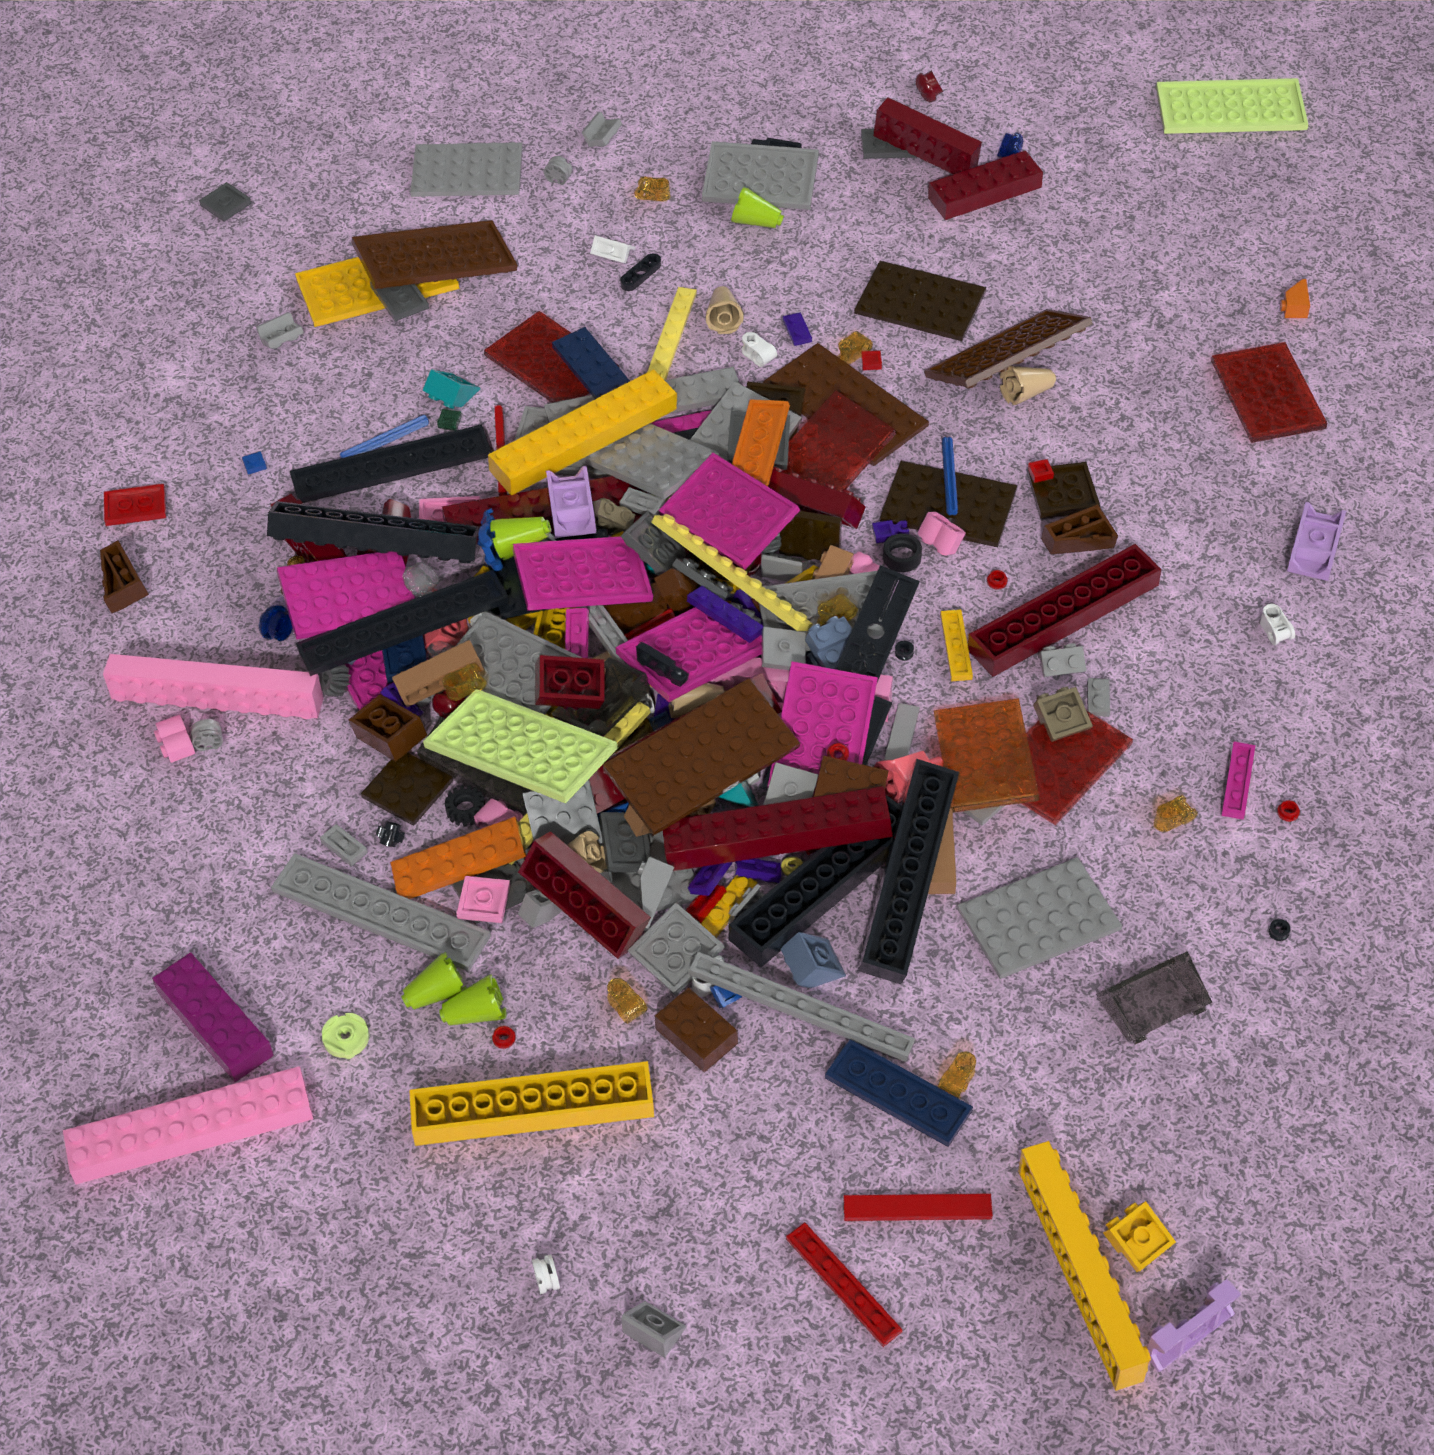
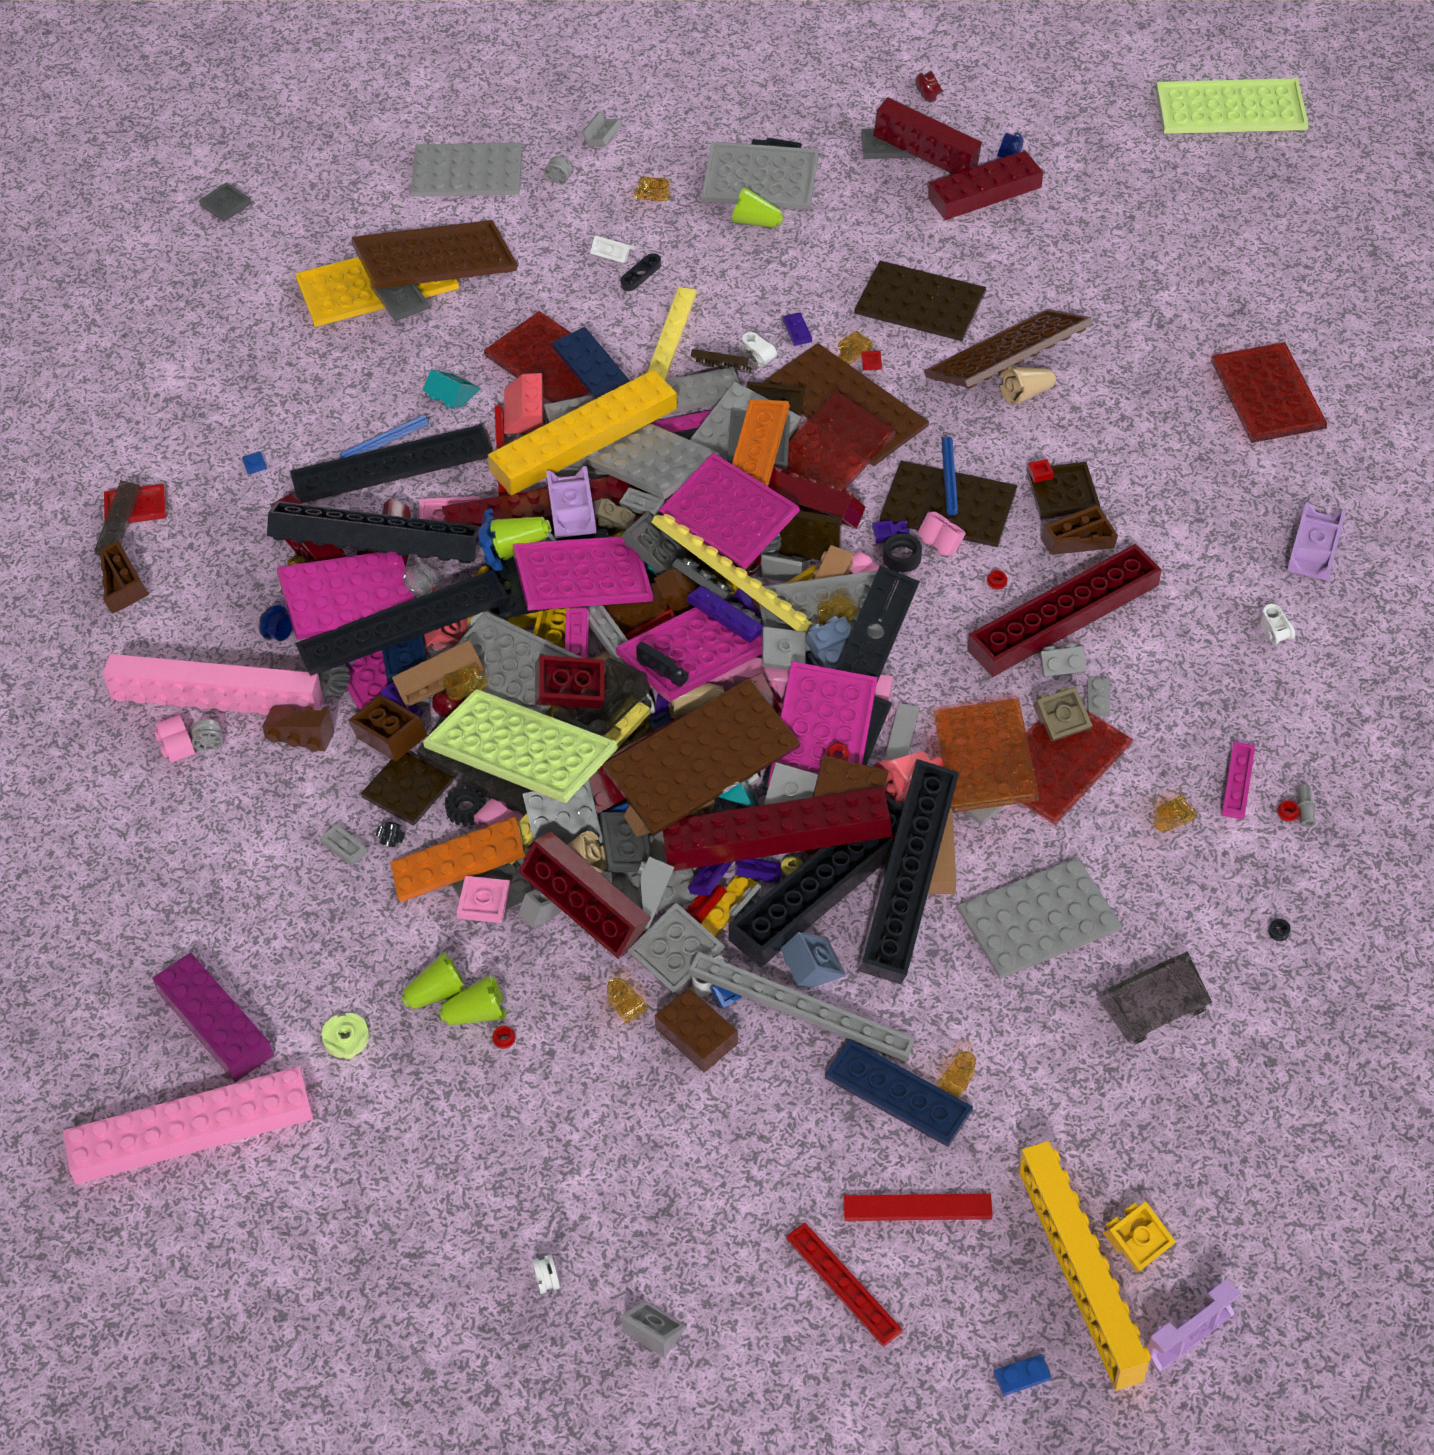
(118, 514): none -> clear smoke plate
(279, 330): light grey bracket -> none
(299, 727): none -> reddish brown wedge
(381, 911): light grey plate -> none
(449, 419): clear green plate -> none
(524, 404): none -> coral slope
(531, 1103): yellow brick -> none
(723, 312): tan cone -> none
(723, 361): none -> dark brown plate
(904, 645): black bush -> none
(956, 645): yellow plate -> none
(1022, 1375): none -> blue plate
(1296, 301): orange slope -> none
(1306, 806): none -> light grey axle

